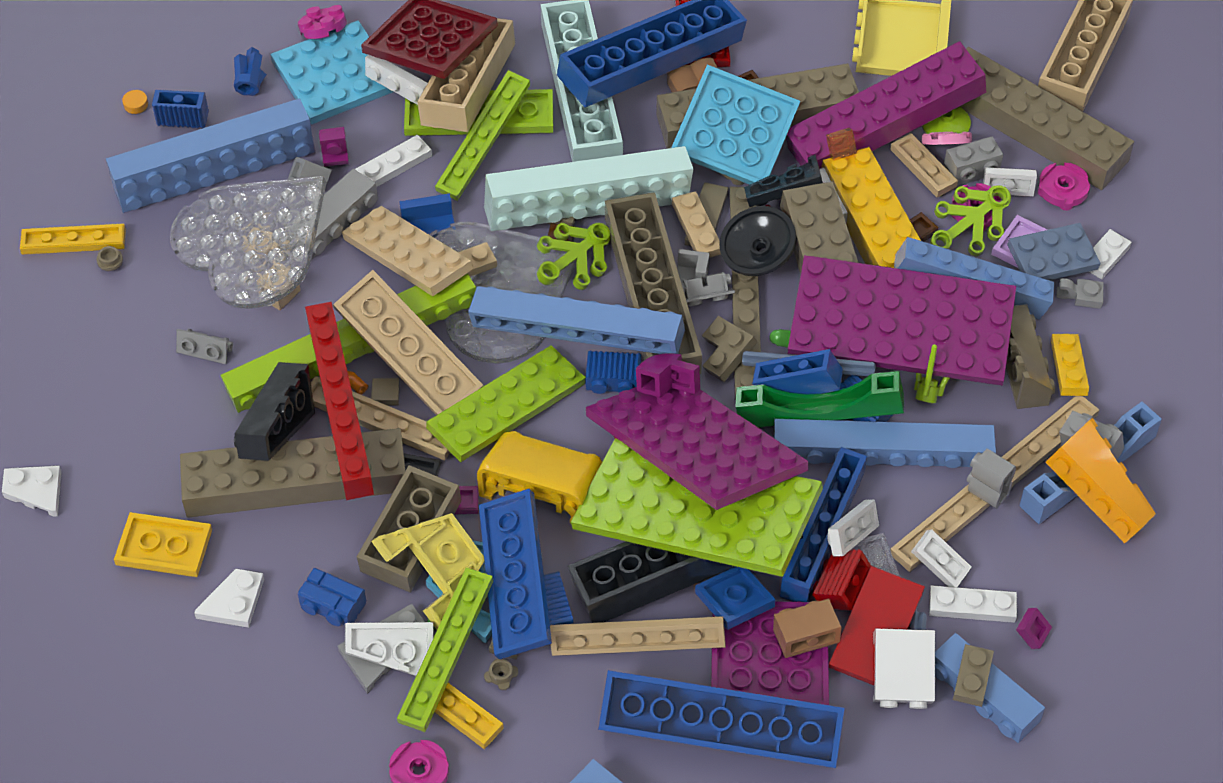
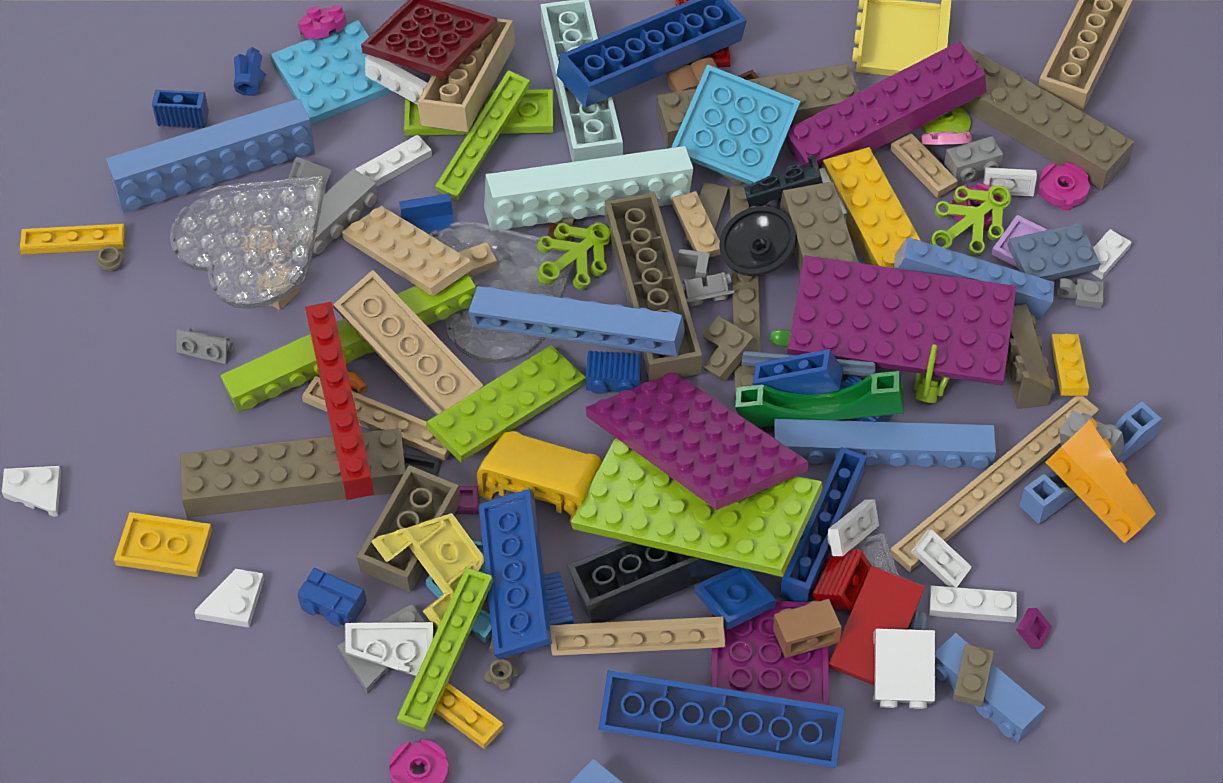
(135, 101): light orange tile -> none
(276, 413): black wedge -> none
(333, 146): magenta brick -> none
(386, 390): dark tan tile -> none
(667, 371): magenta brick -> none
(841, 144): clear orange tile -> none
(923, 226): reddish brown tile -> none
(990, 477): light grey brick -> none

